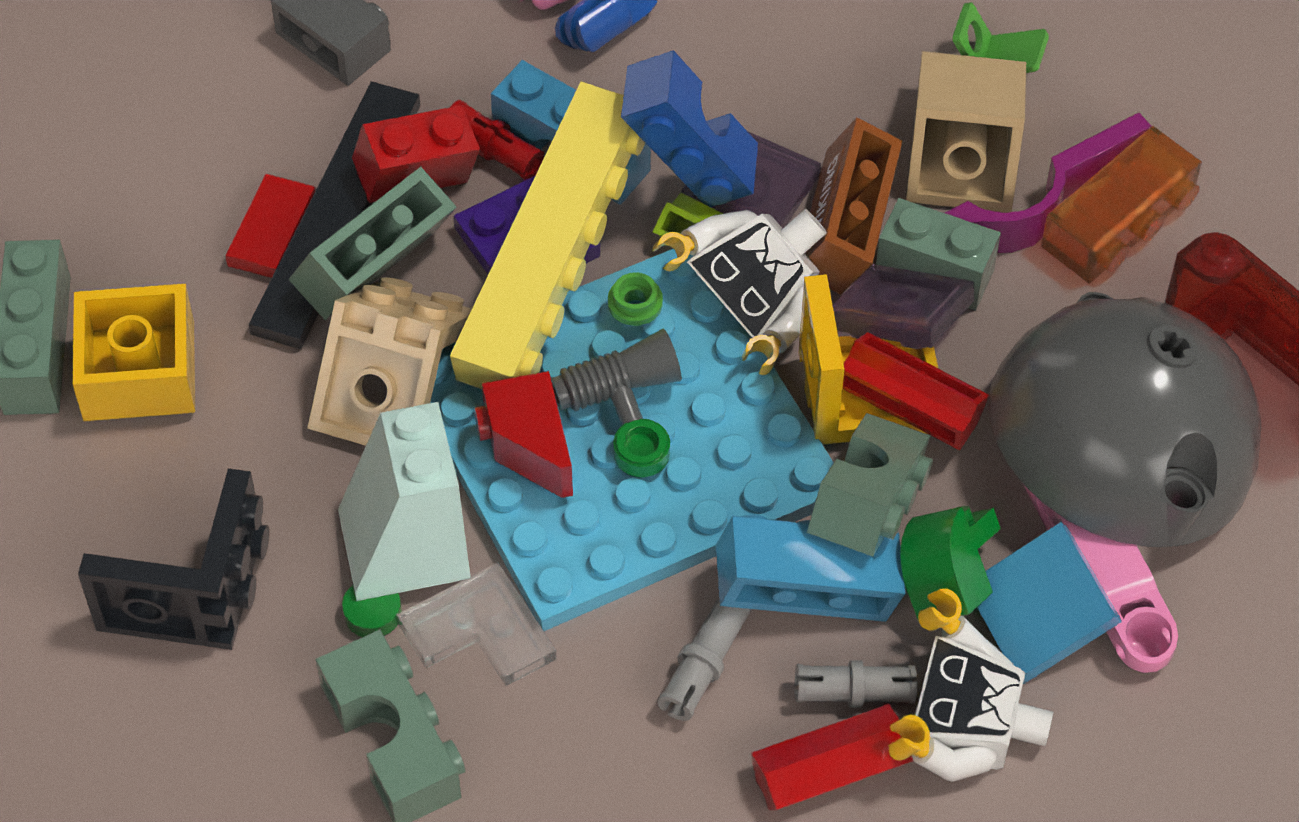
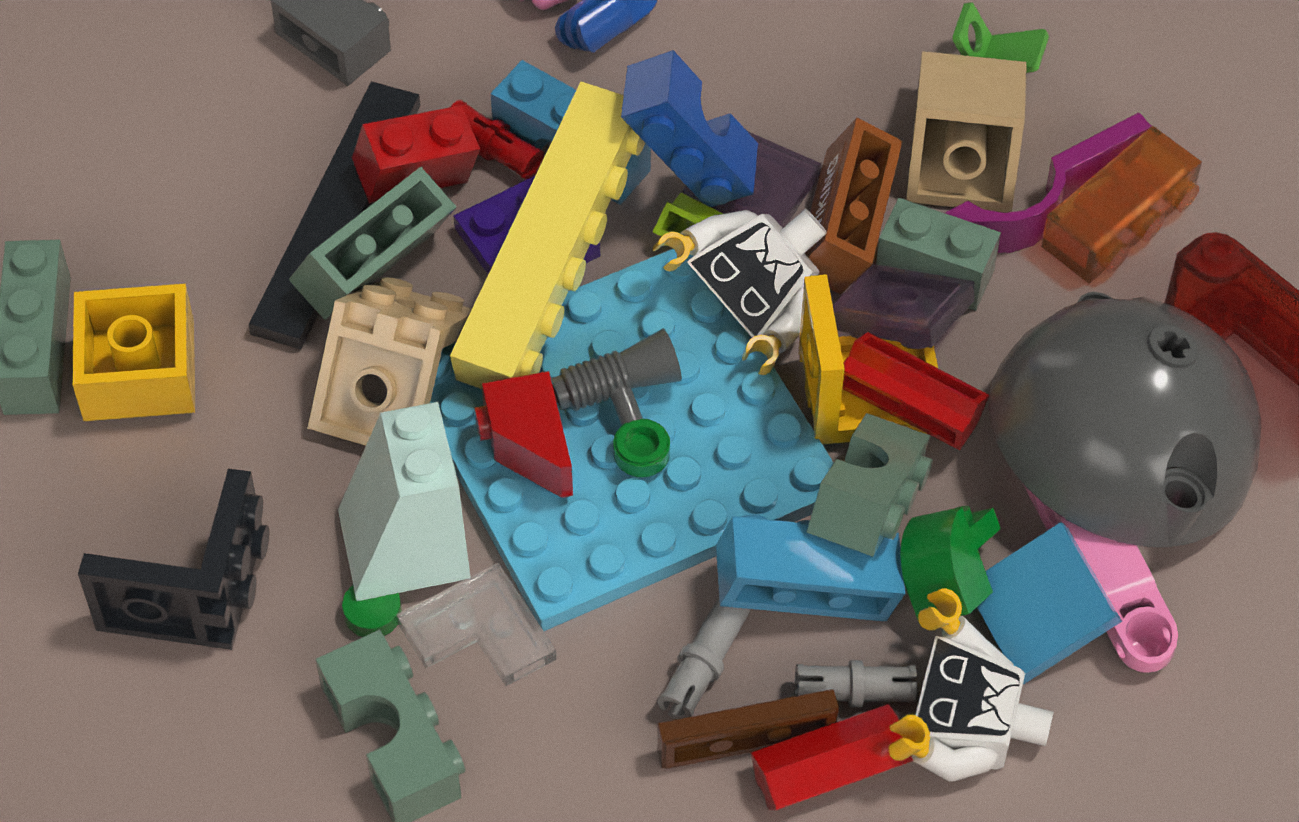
(269, 225): red tile -> none
(635, 287): bright green plate -> none
(743, 728): none -> reddish brown tile

